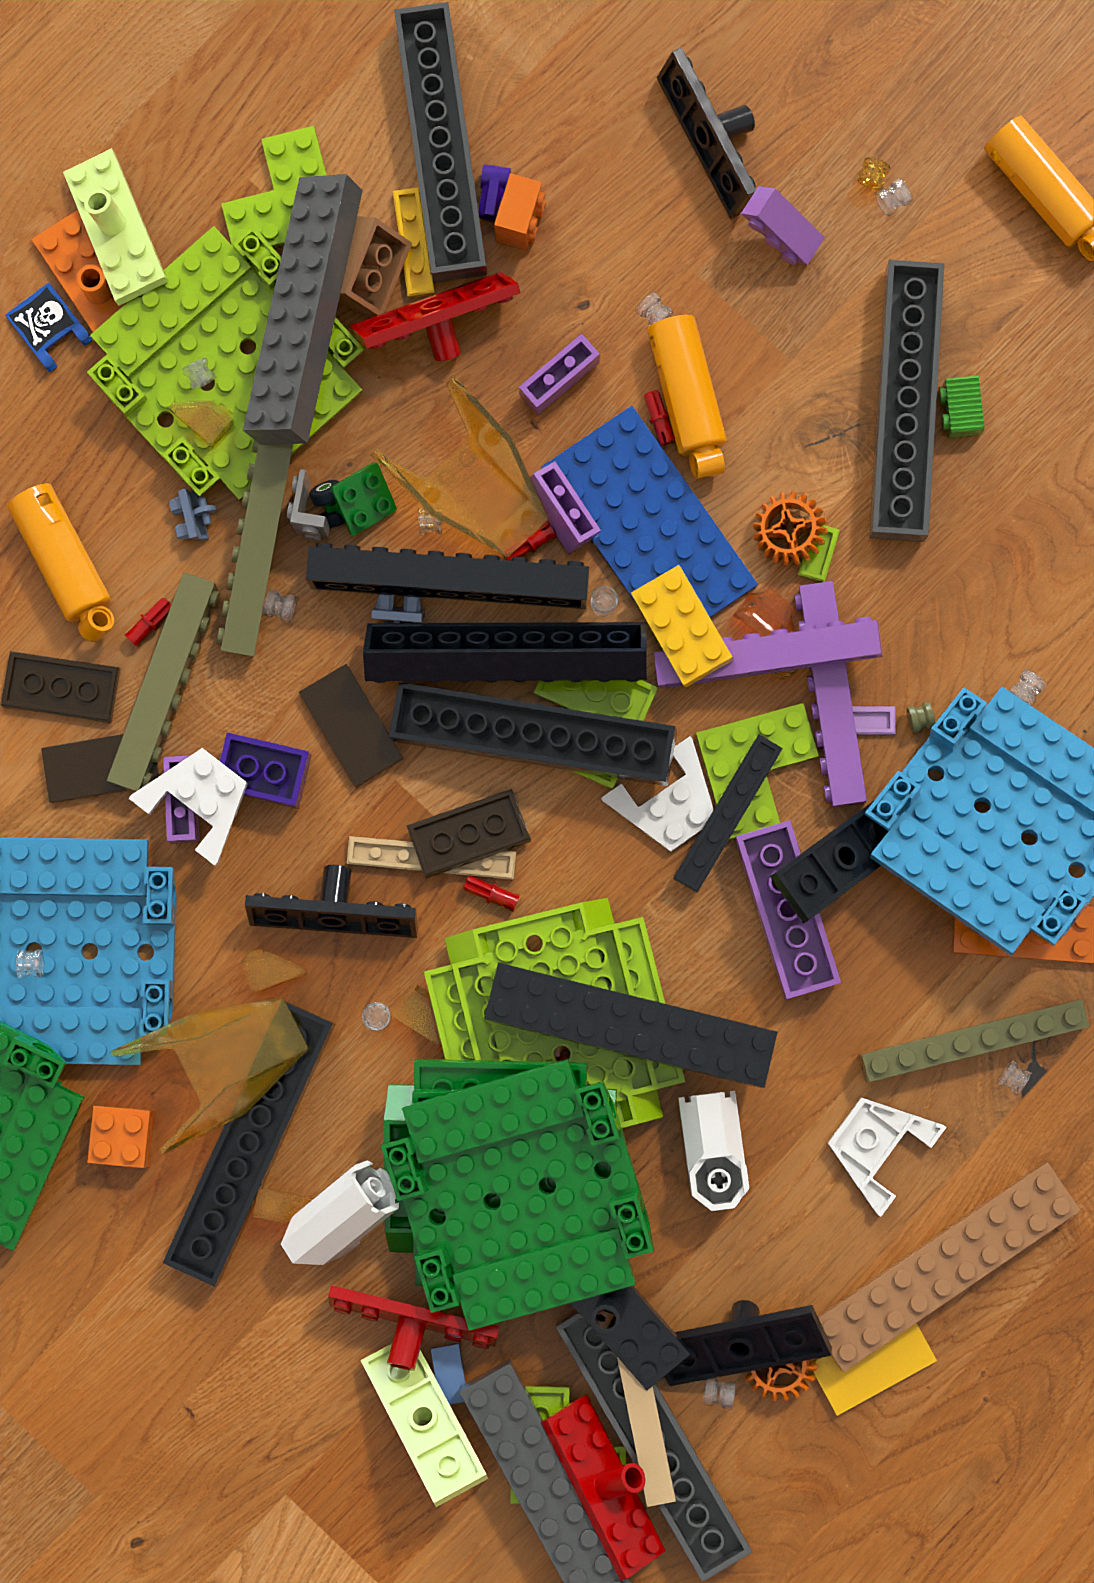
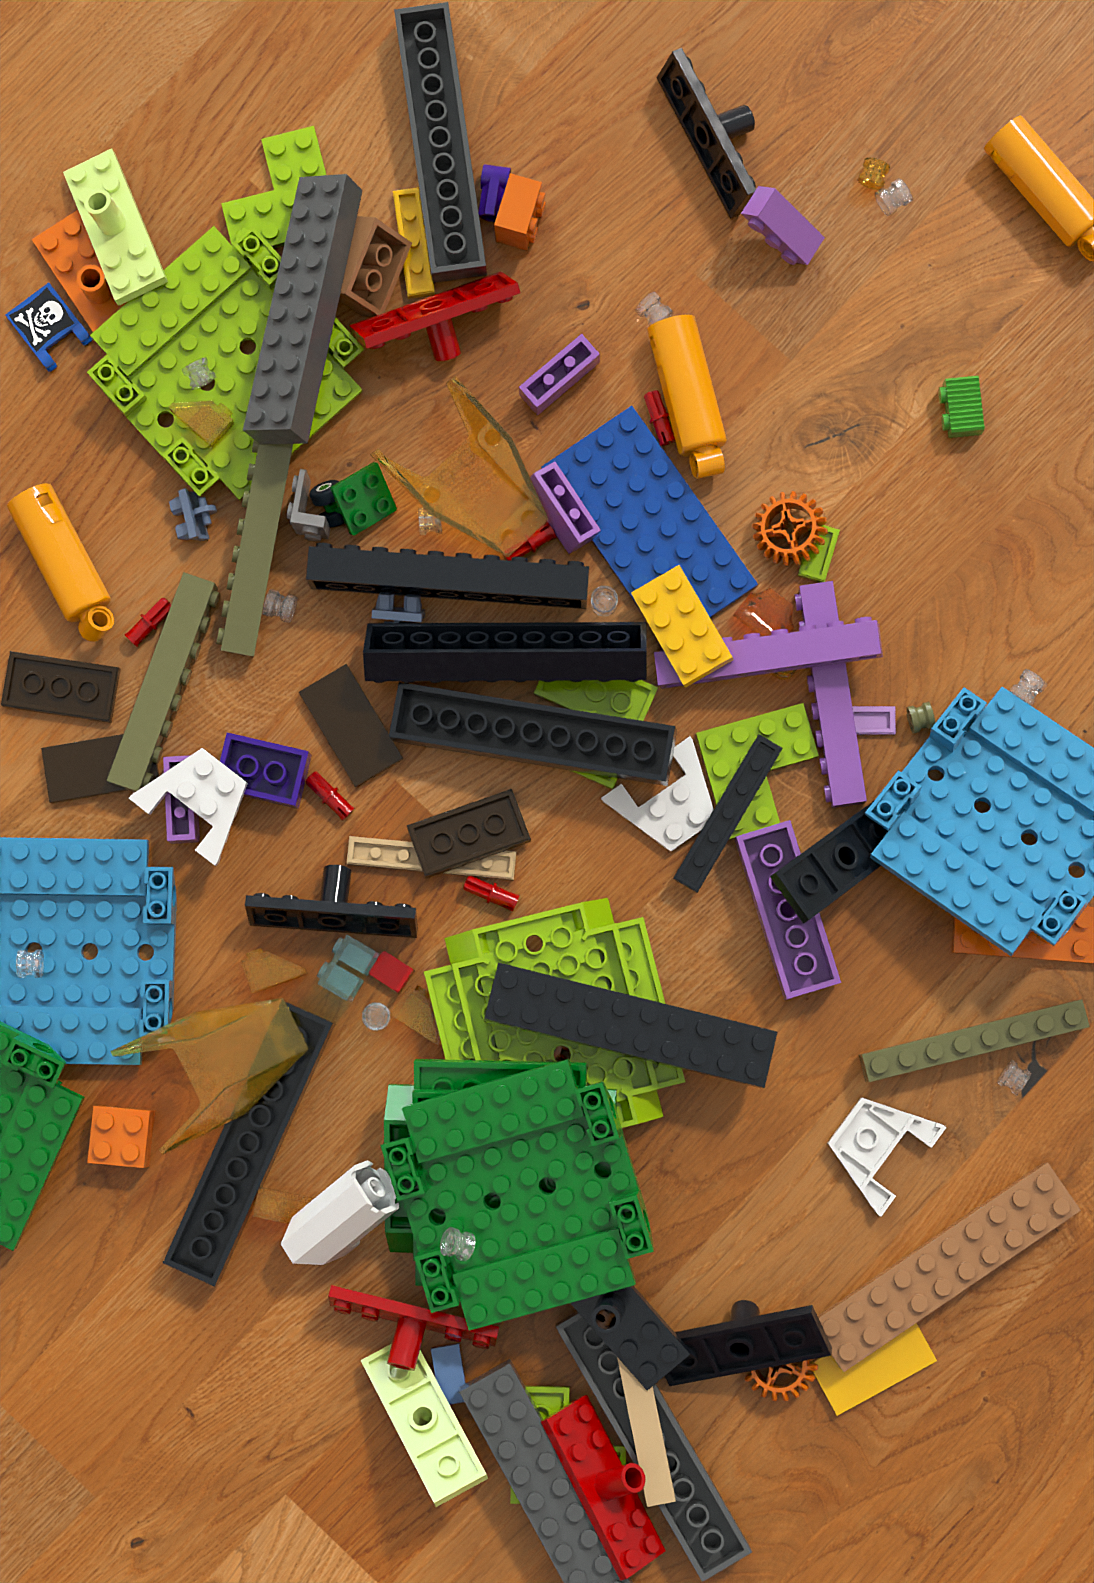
(329, 795): none -> red axle
(340, 980): none -> clear light blue piece
(391, 972): none -> red bracket
(457, 1244): none -> clear wheel
(714, 1149): white brick -> none
(725, 1395): clear wheel -> none
(906, 401): dark grey brick -> none

